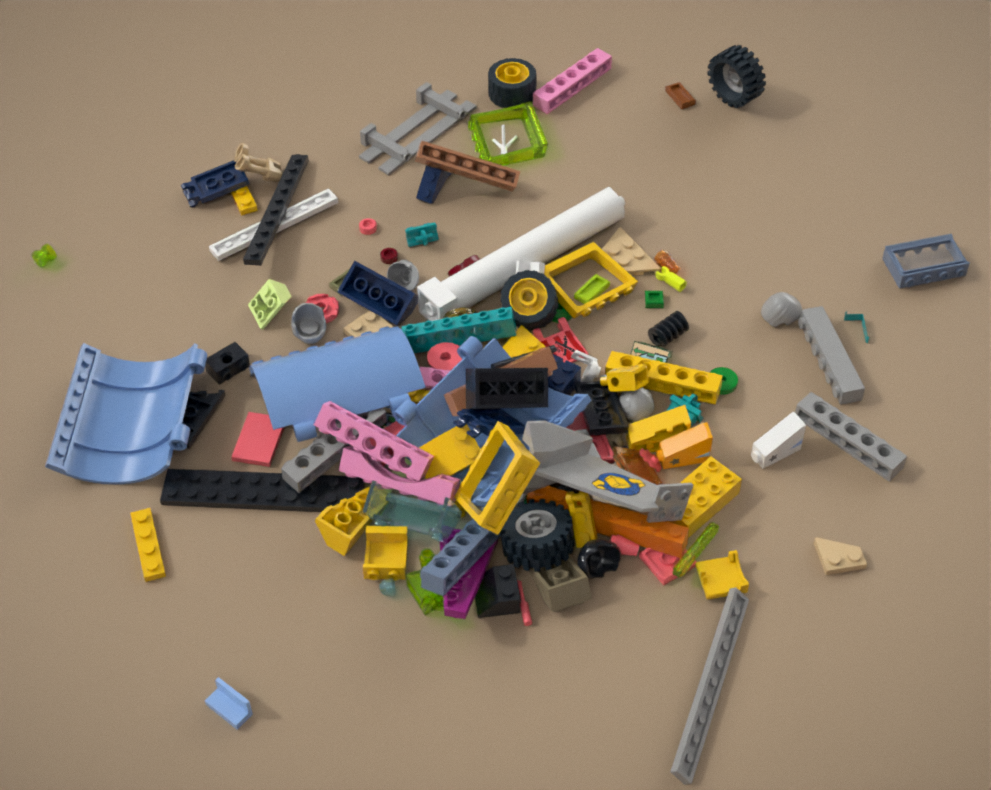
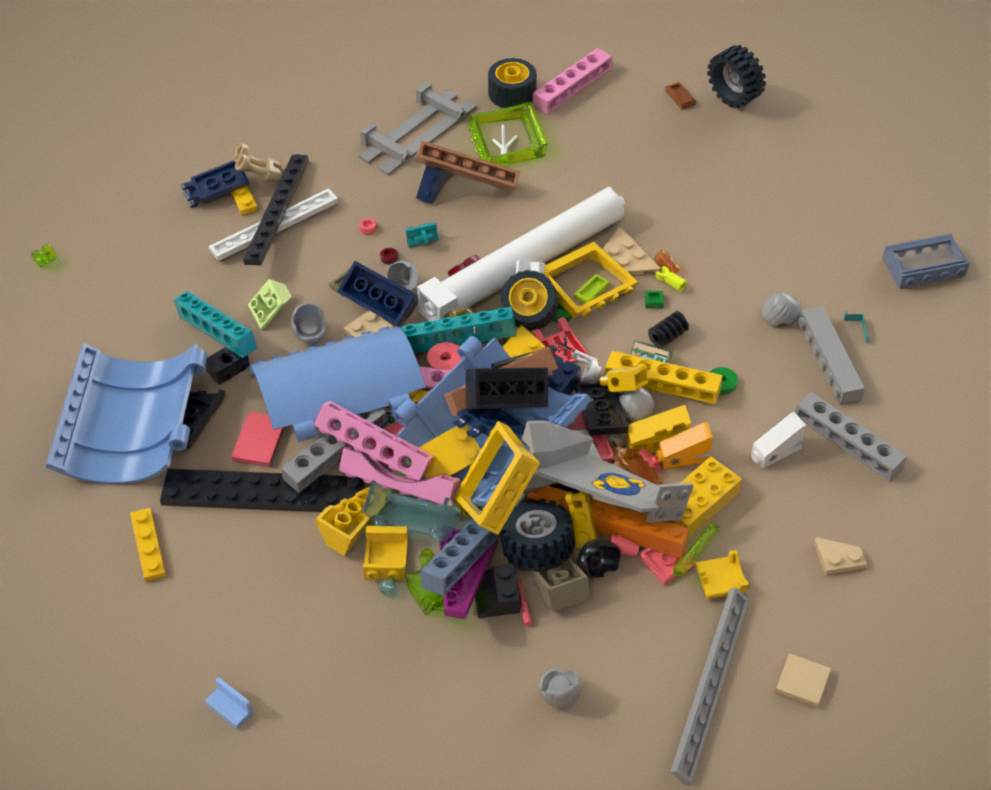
(215, 324): none -> teal brick
(329, 303): coral tile -> none
(560, 688): none -> light grey piece
(691, 403): teal hips -> none
(803, 680): none -> tan tile

